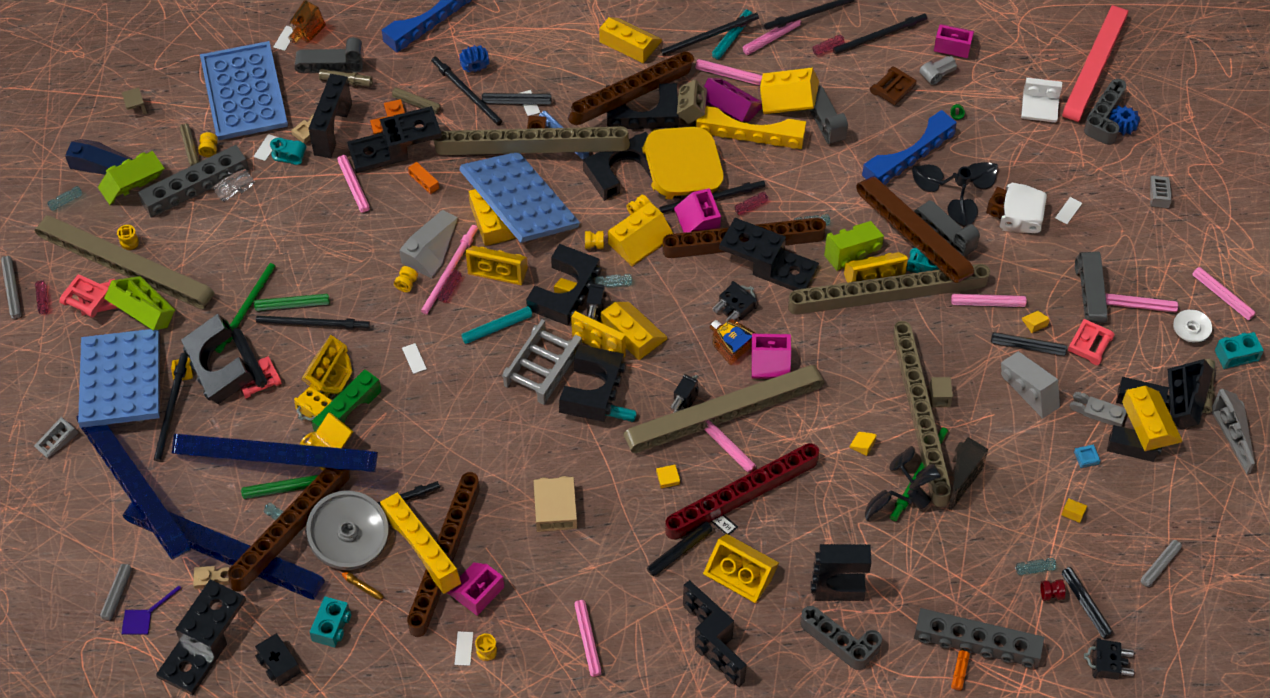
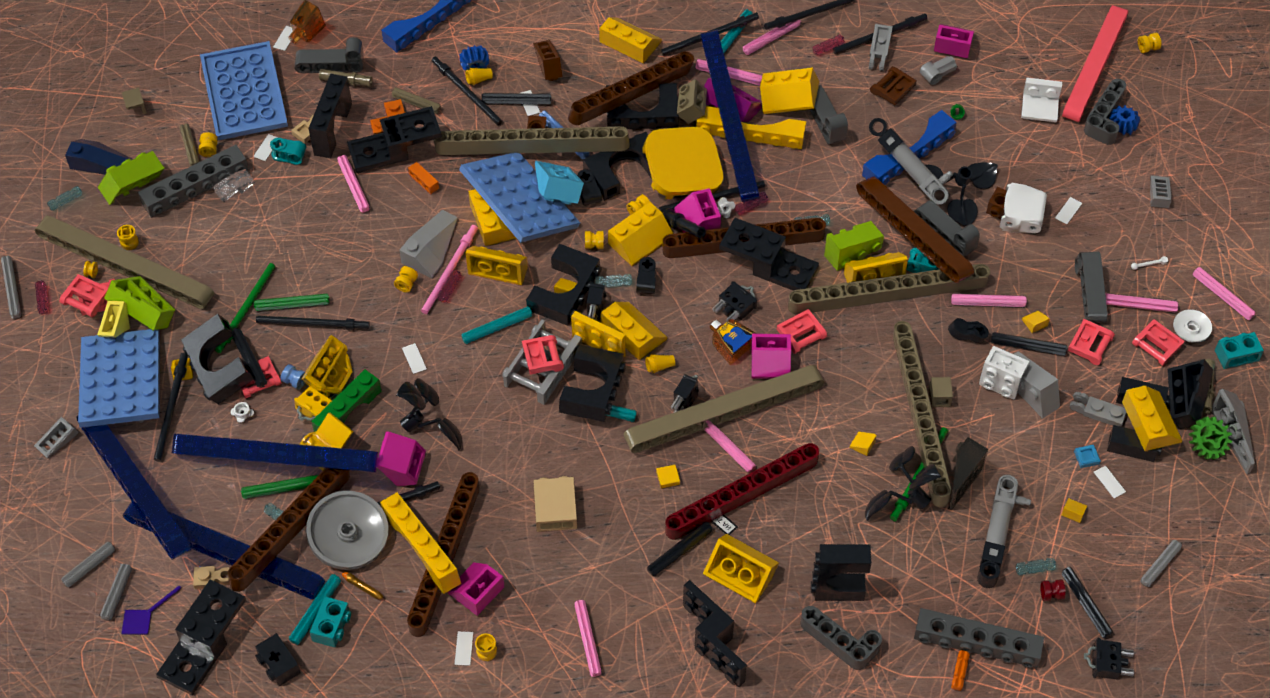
(88, 564): none -> light grey axle
(90, 269): none -> yellow bush
(115, 319): none -> light yellow slope
(242, 407): none -> white plate
(293, 376): none -> medium blue wheel
(310, 615): none -> teal axle
(400, 459): none -> dark pink slope
(413, 394): none -> black plant
(478, 75): none -> yellow cone
(536, 356): none -> coral plate
(548, 60): none -> reddish brown slope
(558, 183): none -> medium azure slope
(590, 191): none -> black piece
(646, 276): none -> black piece
(659, 362): none -> yellow cone
(678, 221): none -> black pin
(729, 206): none -> white plate
(730, 116): none -> clear blue beam
(800, 325): none -> coral plate
(880, 45): none -> light grey hinge
(910, 162): none -> light grey piece
(966, 330): none -> black piece
(998, 528): none -> light grey piece
(1003, 372): none -> white bracket
(1109, 481): none -> white sticker
(1150, 42): none -> yellow wheel
(1161, 338): none -> coral plate
(1163, 260): none -> white hinge
(1210, 428): none -> bright green gear

